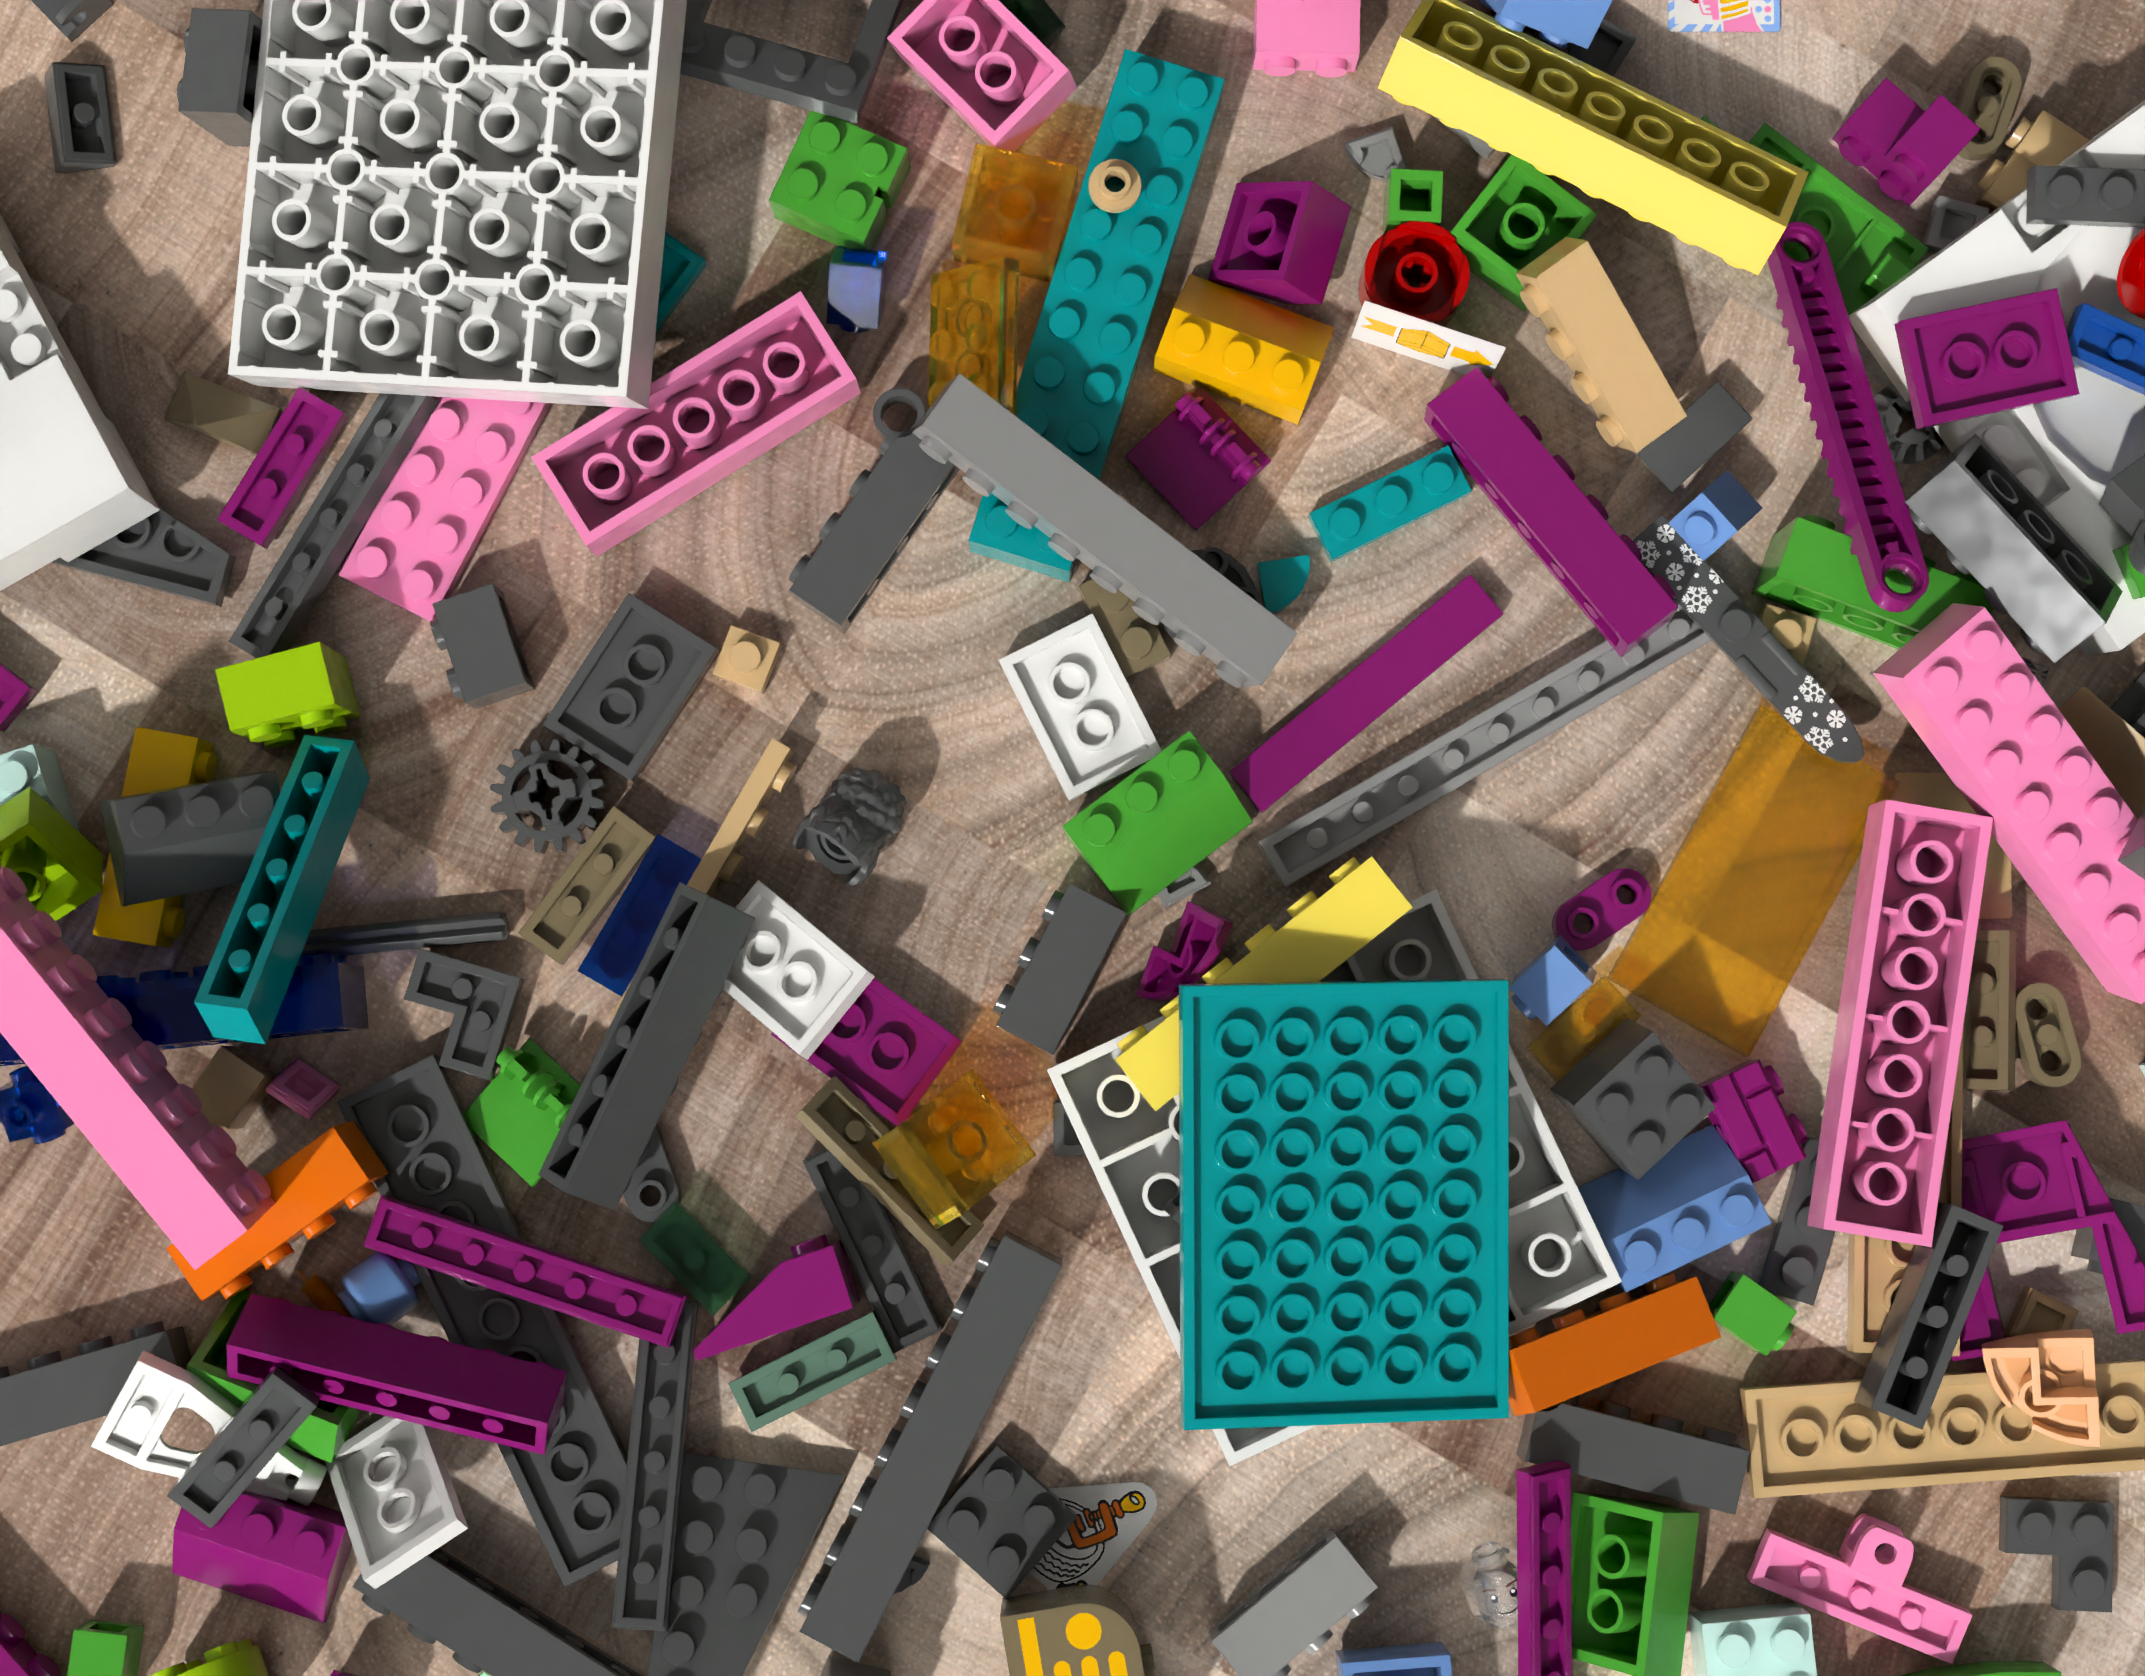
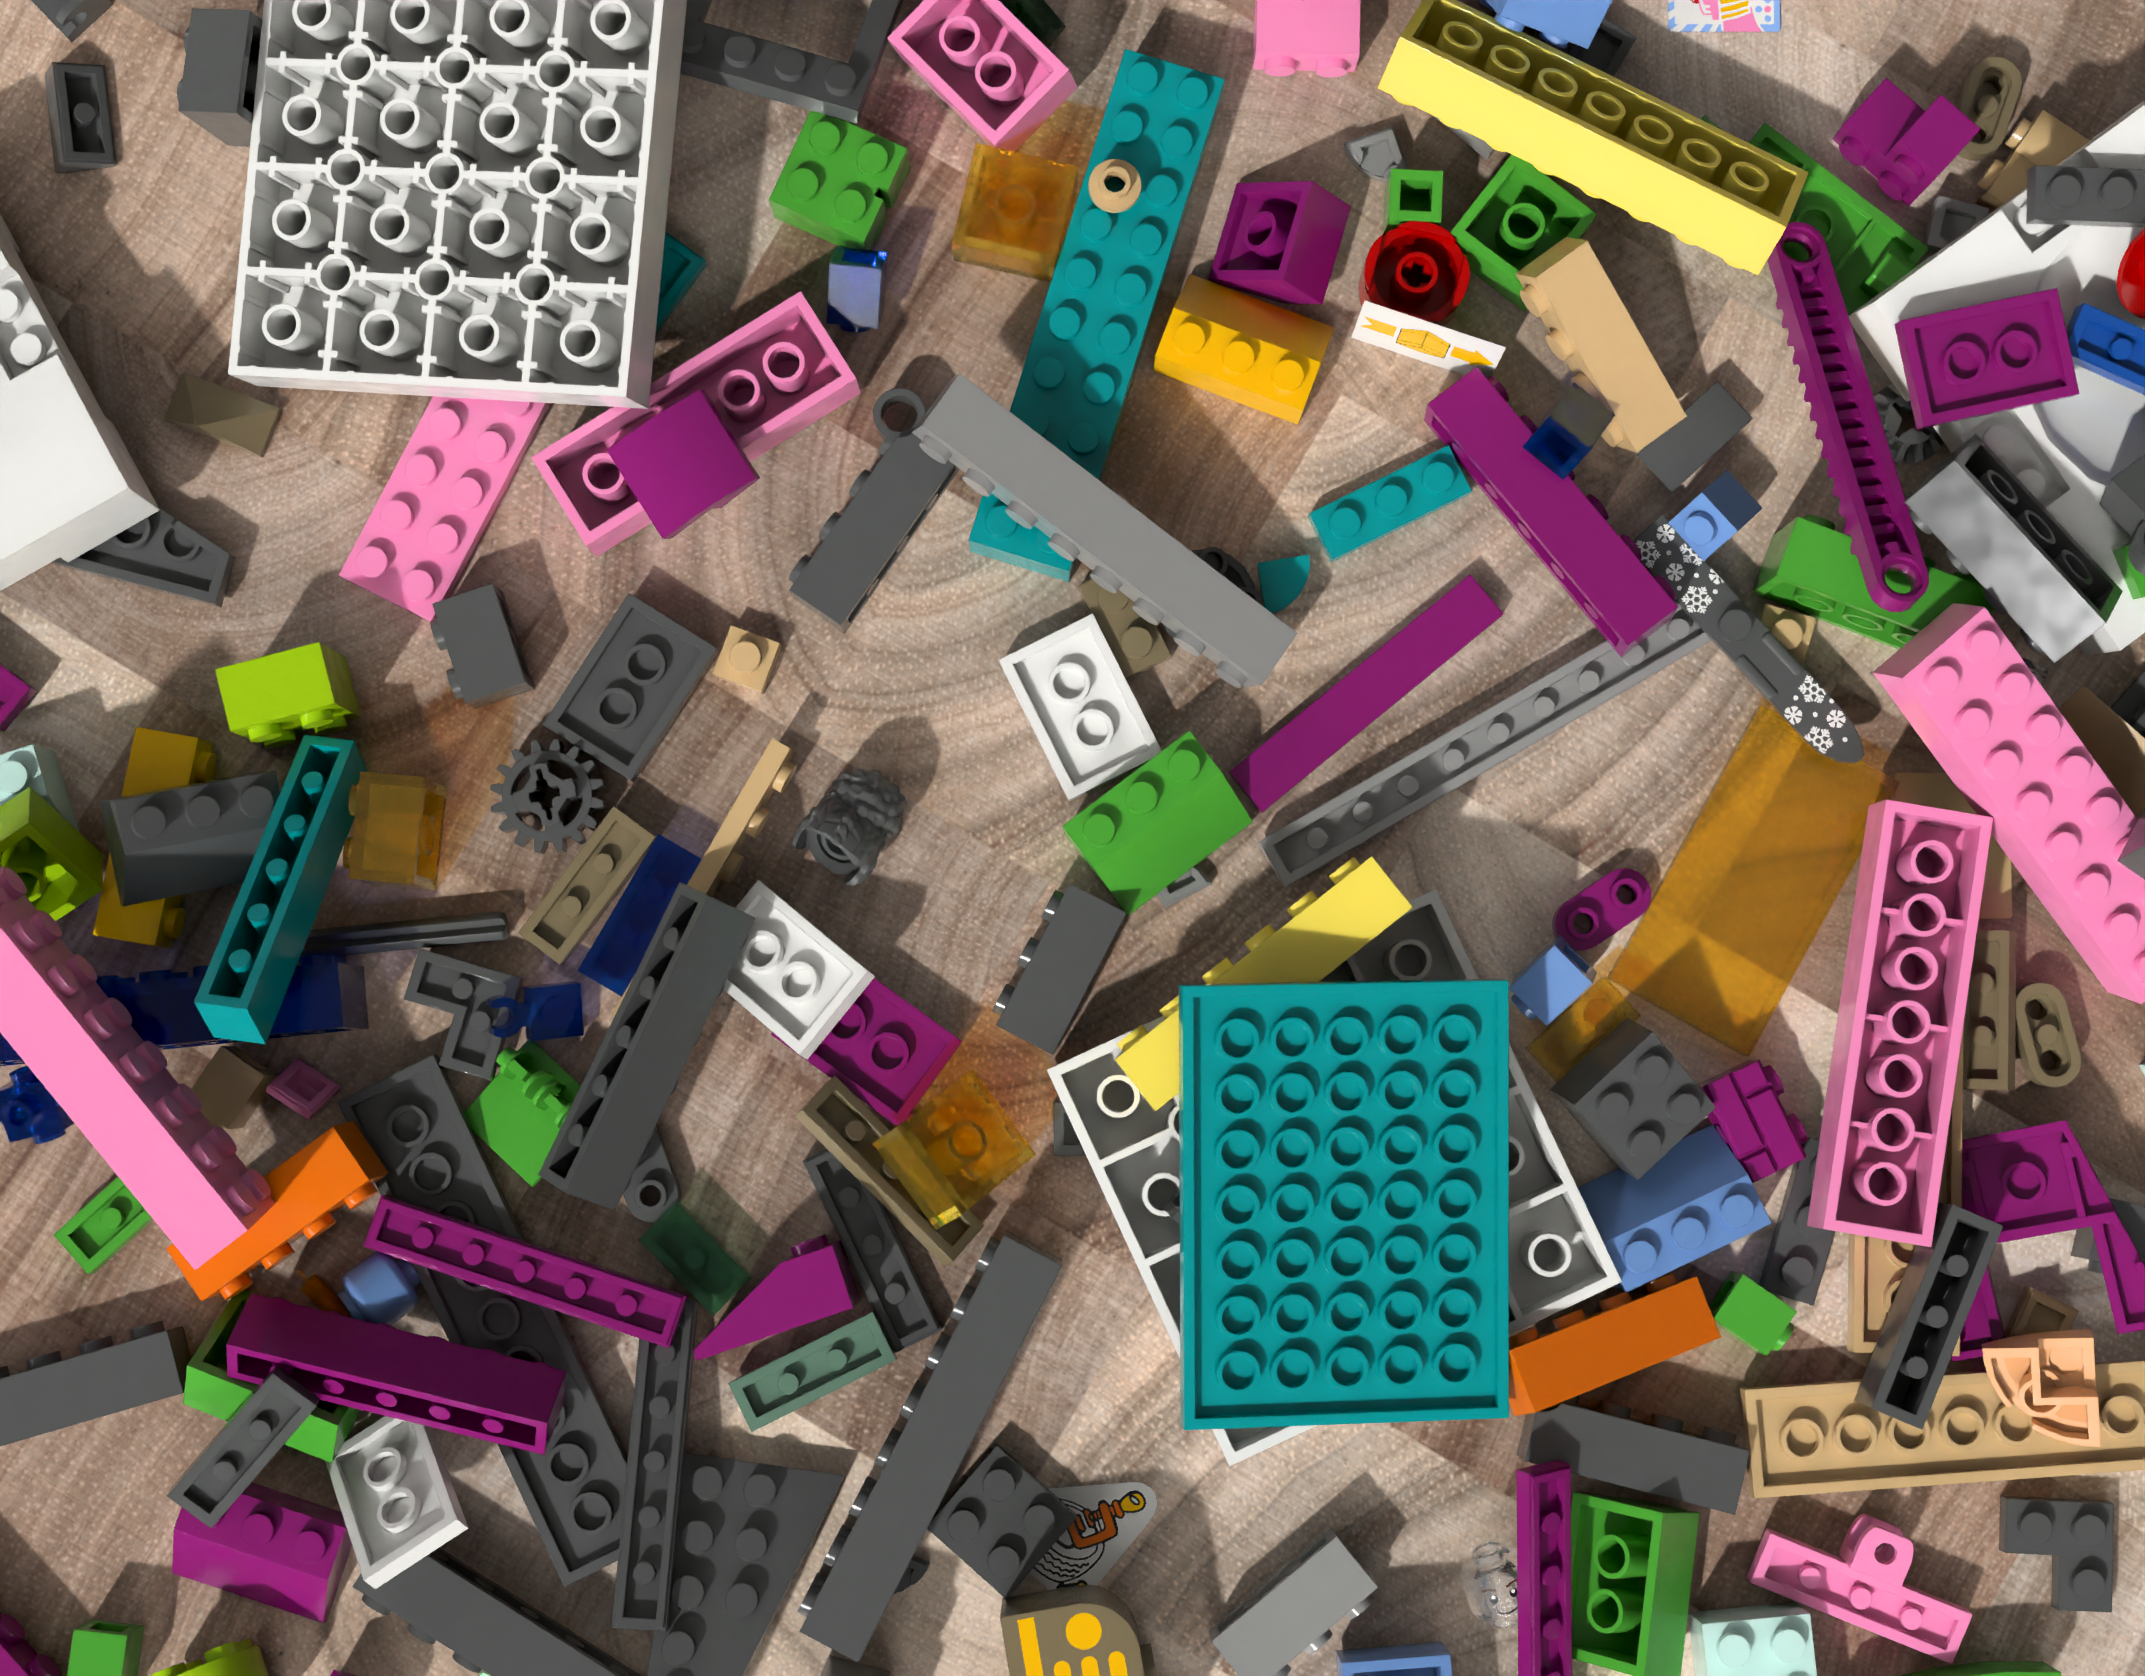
(103, 1226): none -> bright green plate
(146, 1404): white plate -> none
(283, 468): magenta plate -> none
(332, 523): dark grey plate -> none
(395, 831): none -> clear yellow brick
(547, 1012): none -> clear blue plate
(683, 464): none -> magenta slope
(976, 329): clear yellow plate -> none
(1193, 952): magenta brick -> none
(1198, 458): magenta hinge -> none
(1568, 431): none -> clear blue brick

